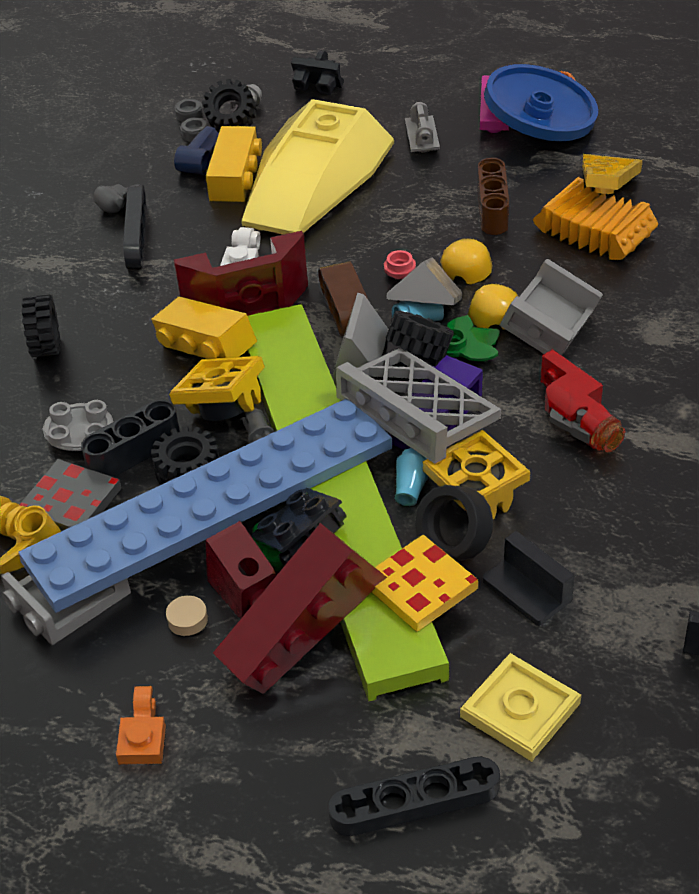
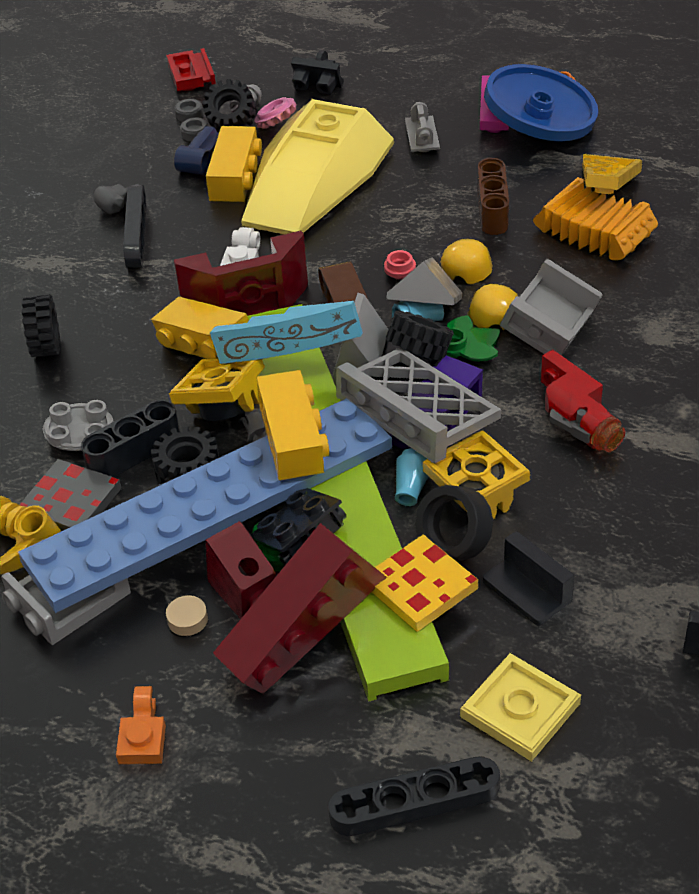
(190, 69): none -> red plate
(275, 112): none -> bright pink gear
(287, 333): none -> medium azure slope
(292, 424): none -> yellow brick

